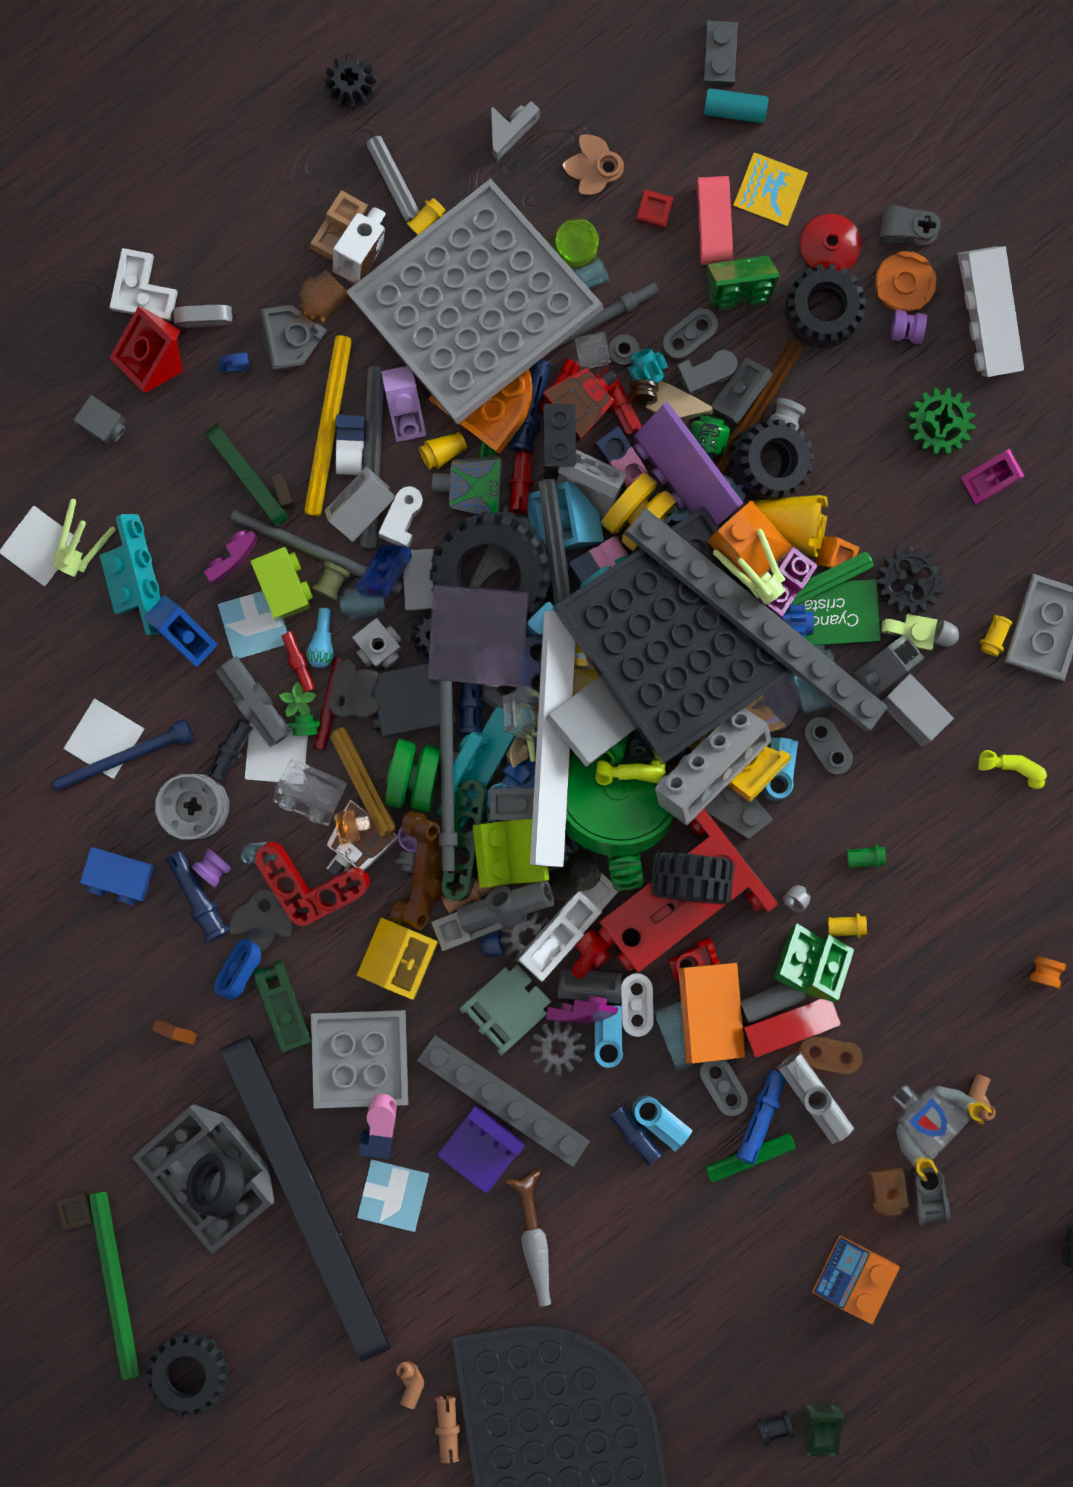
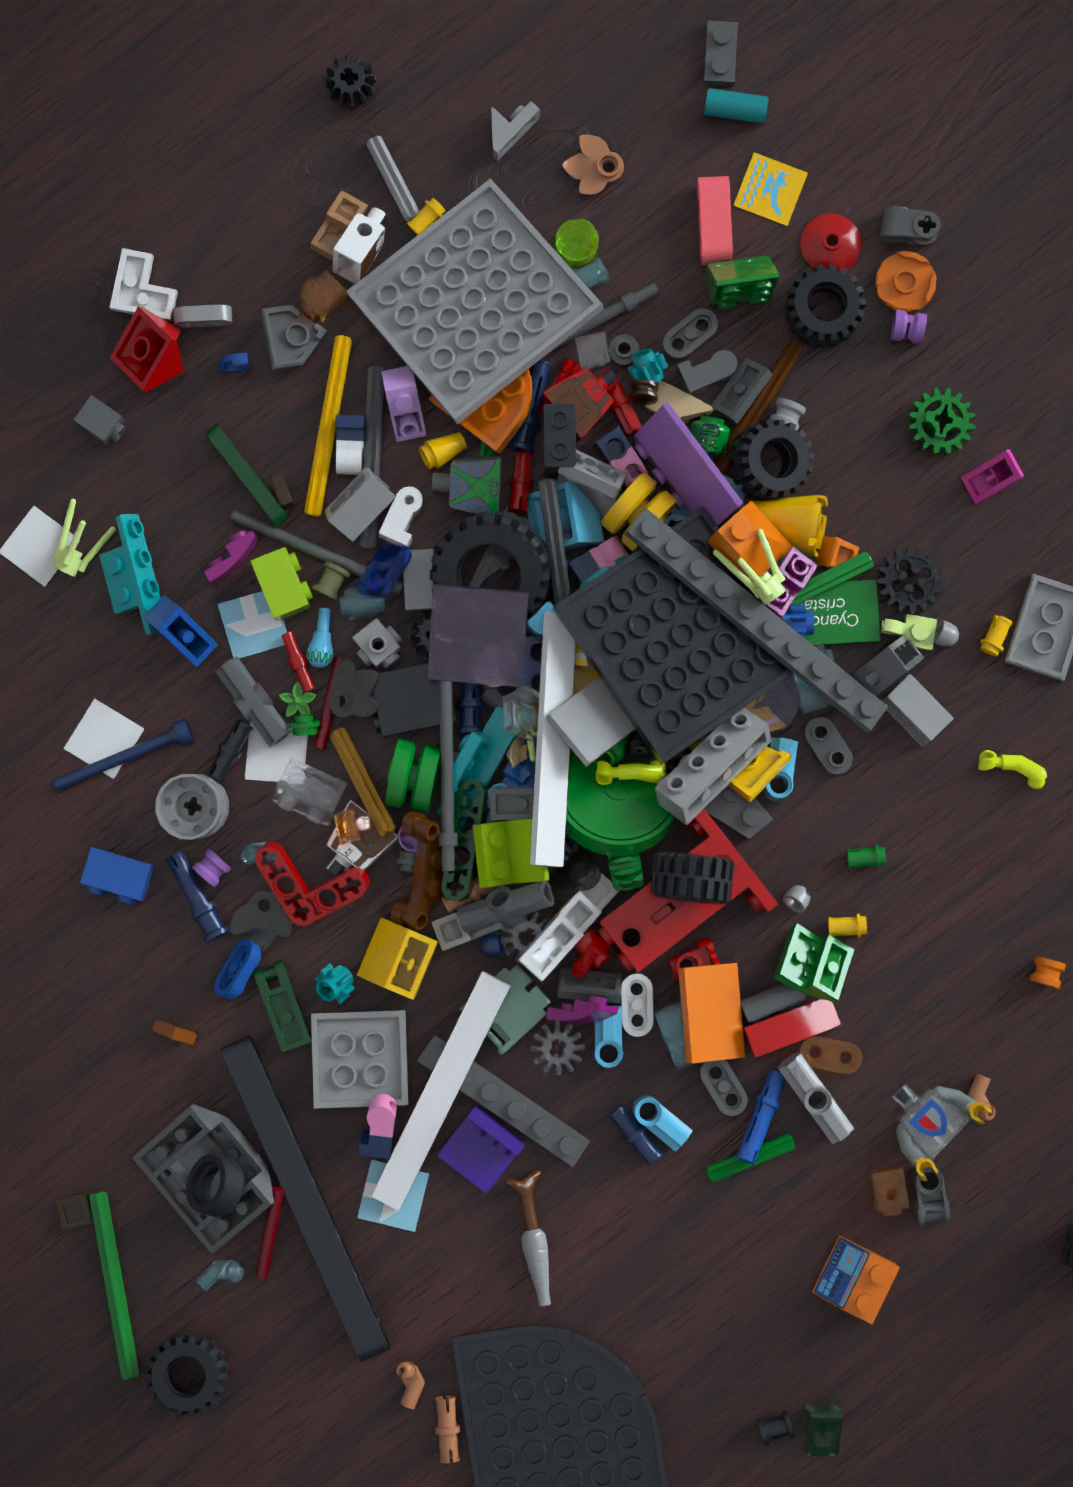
(220, 1270): none -> clear light blue arm
(269, 1234): none -> dark red bar
(334, 983): none -> teal gear
(440, 1090): none -> white tile
(654, 209): red tile -> none
(991, 310): white wedge -> none

